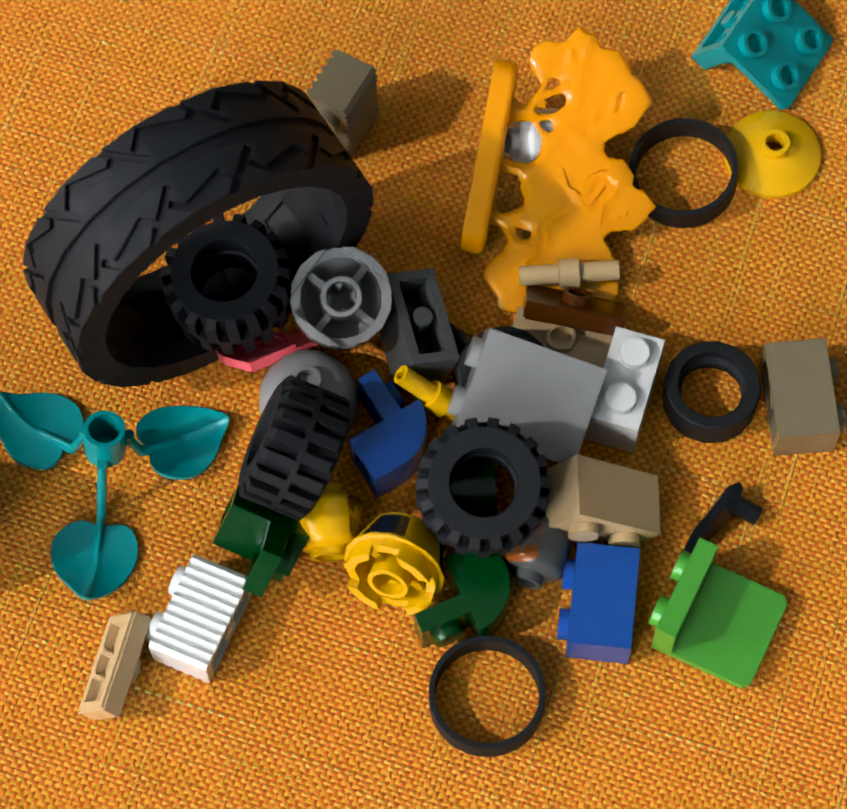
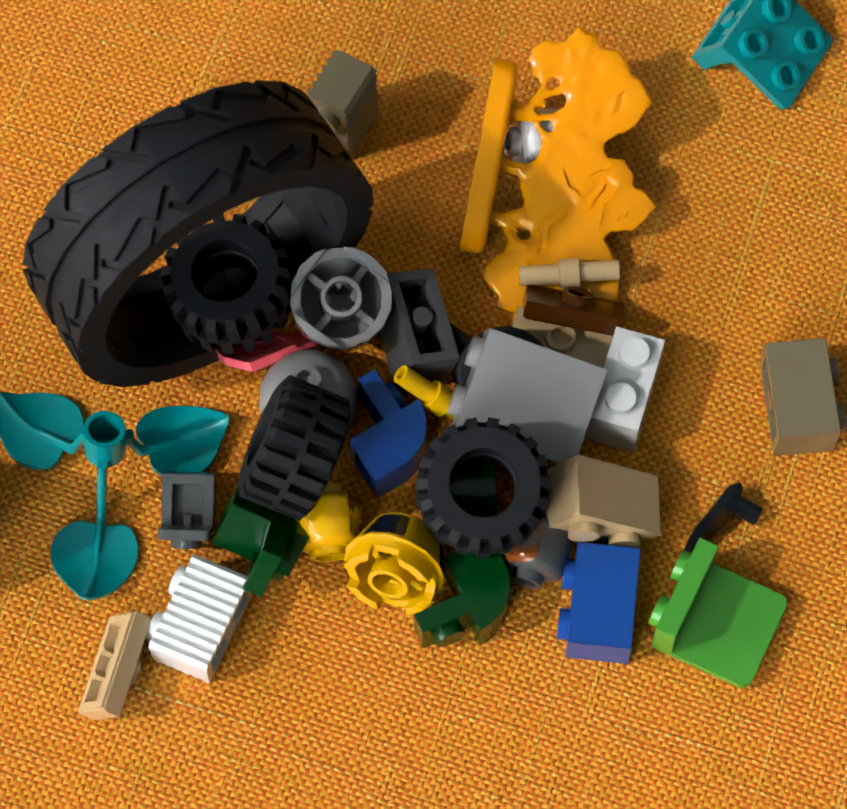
(188, 508): none -> dark grey bracket
(497, 644): black tyre -> none
(696, 129): black tyre -> none
(721, 357): black tyre -> none
(769, 171): yellow dish -> none

